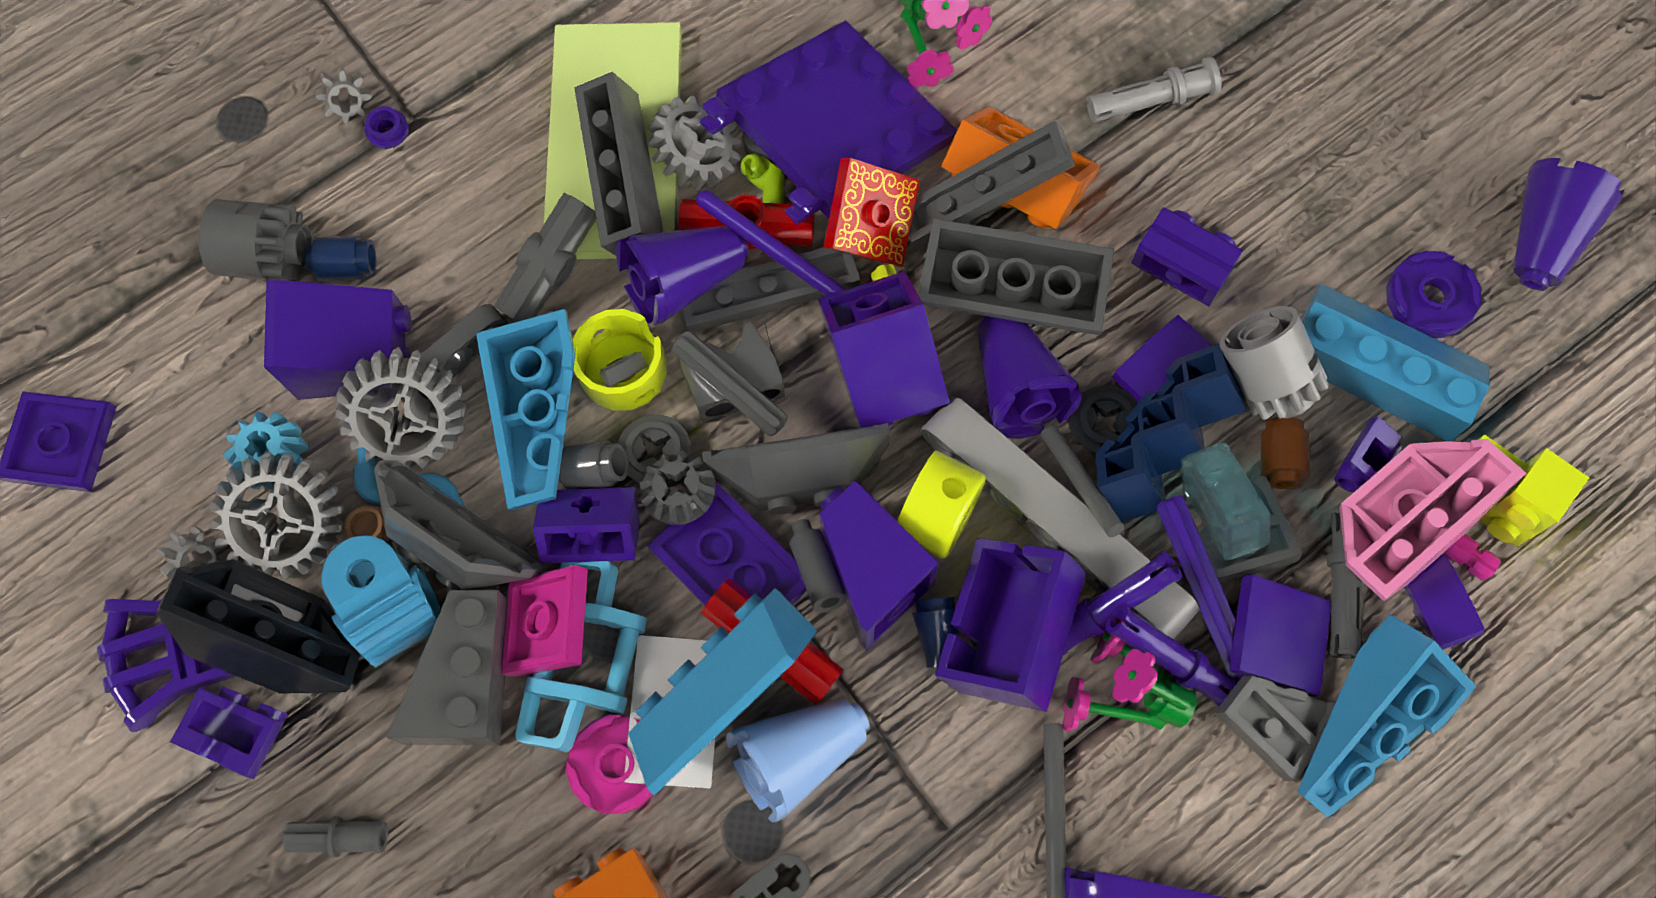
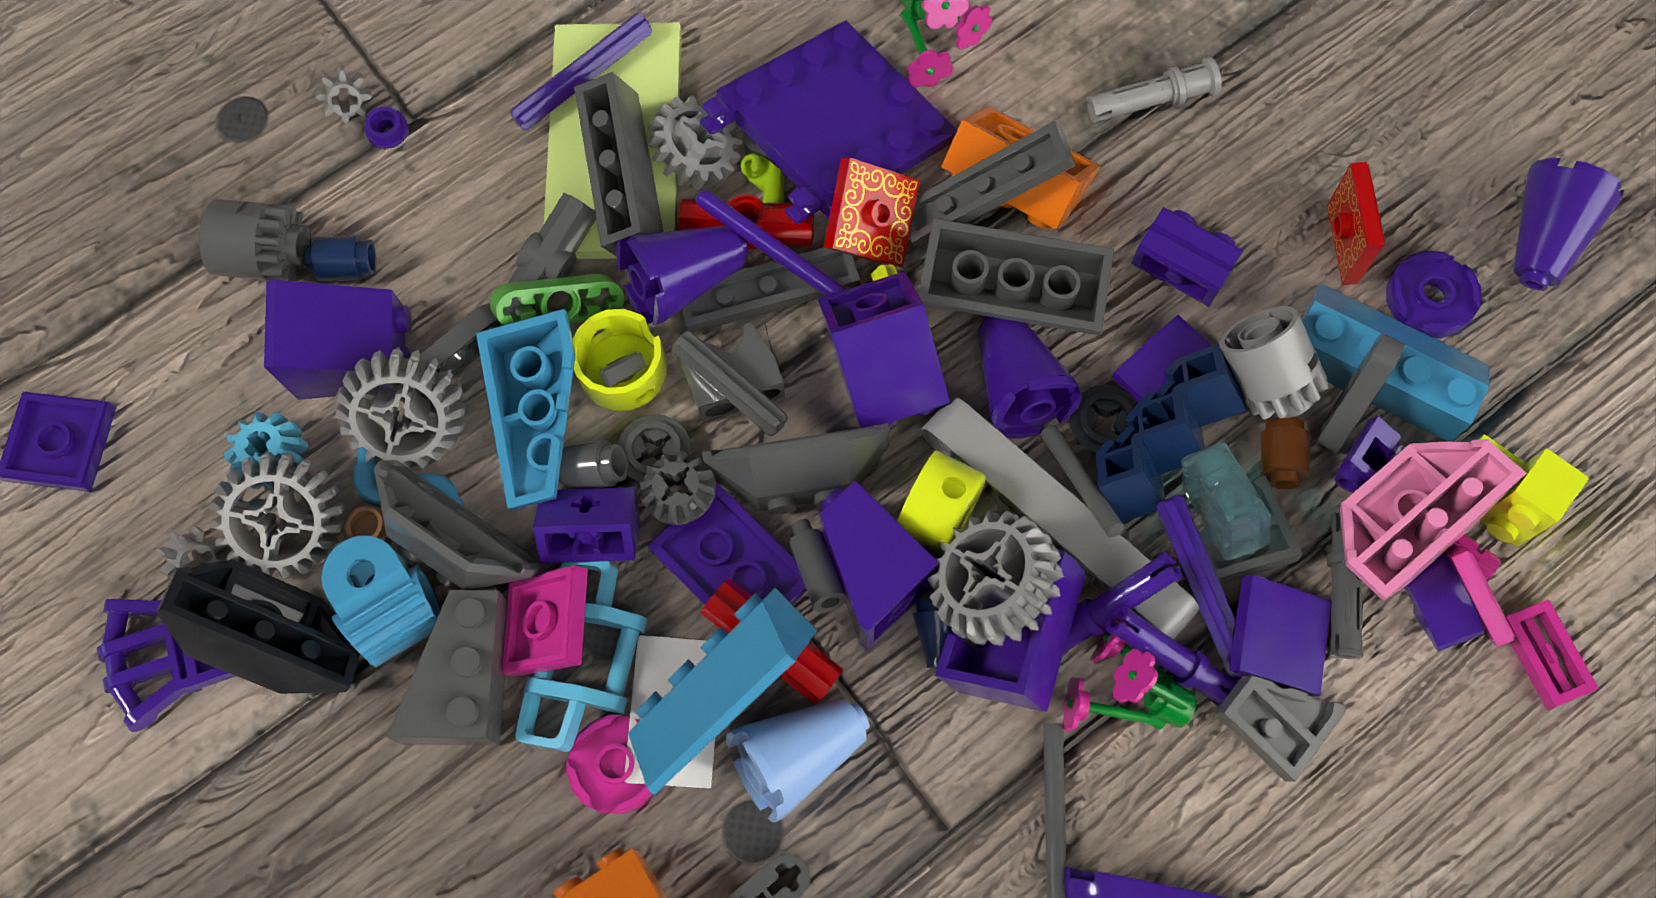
(229, 731): dark purple cylinder -> none
(335, 836): dark grey axle -> none
(580, 71): none -> dark purple axle
(588, 285): none -> bright green beam
(985, 606): none -> light grey gear
(1355, 223): none -> red plate
(1359, 392): none -> dark grey beam
(1389, 697): dark azure wedge -> none
(1480, 595): none -> dark pink tile
(1562, 691): none -> dark pink tile

